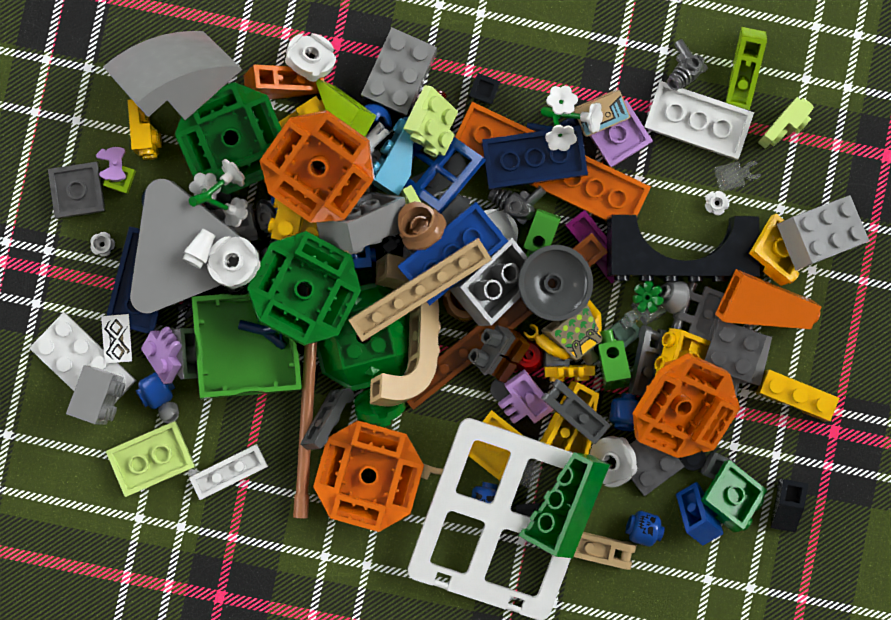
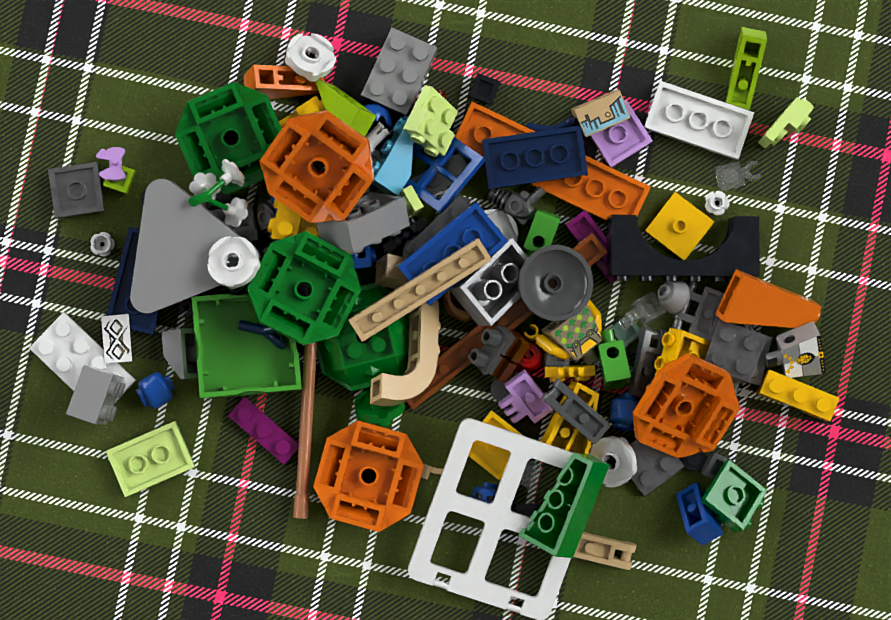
(144, 137): yellow plate -> none
(161, 352): lavender hinge -> none
(168, 412): light grey hinge -> none
(173, 68): light grey slope -> none
(198, 250): white cone -> none
(228, 472): white plate -> none
(264, 430): none -> magenta plate
(326, 418): dark grey plate -> none
(420, 225): medium nougat hat -> none
(562, 104): white plant -> none
(644, 528): blue head -> none
(648, 297): green plant -> none
(679, 226): none -> yellow plate
(688, 68): flat silver piece -> none
(773, 254): yellow plate -> none
(788, 504): black slope -> none
(798, 352): none -> torso
(822, 232): light grey brick -> none

